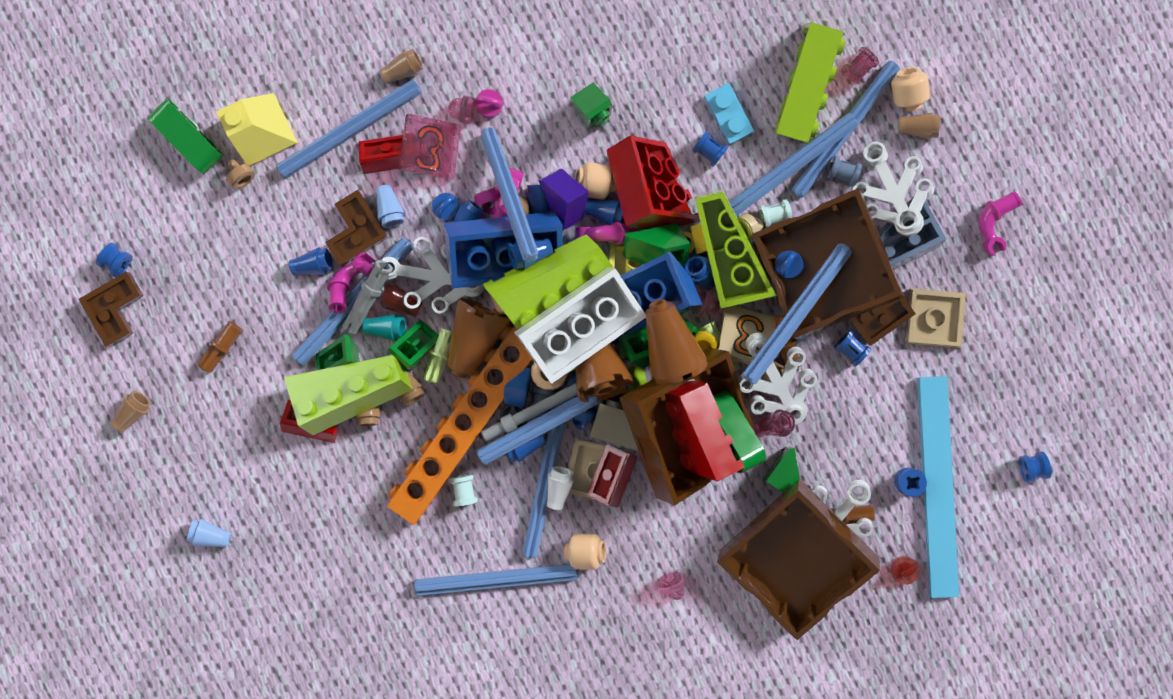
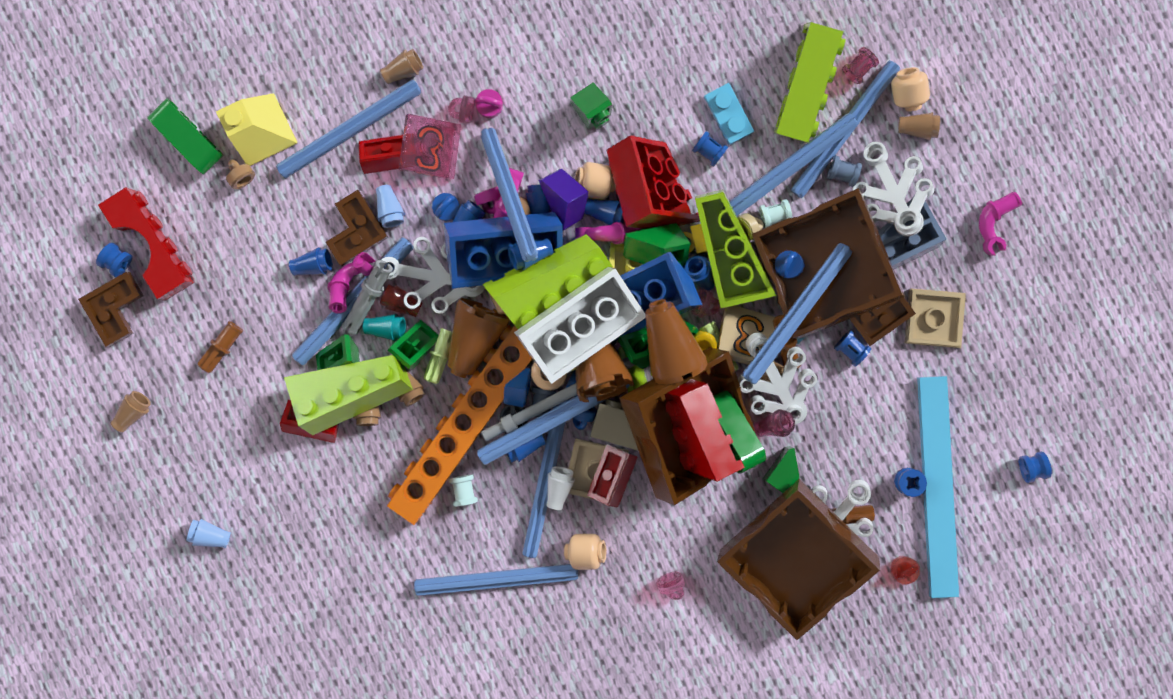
(165, 272): none -> red arch

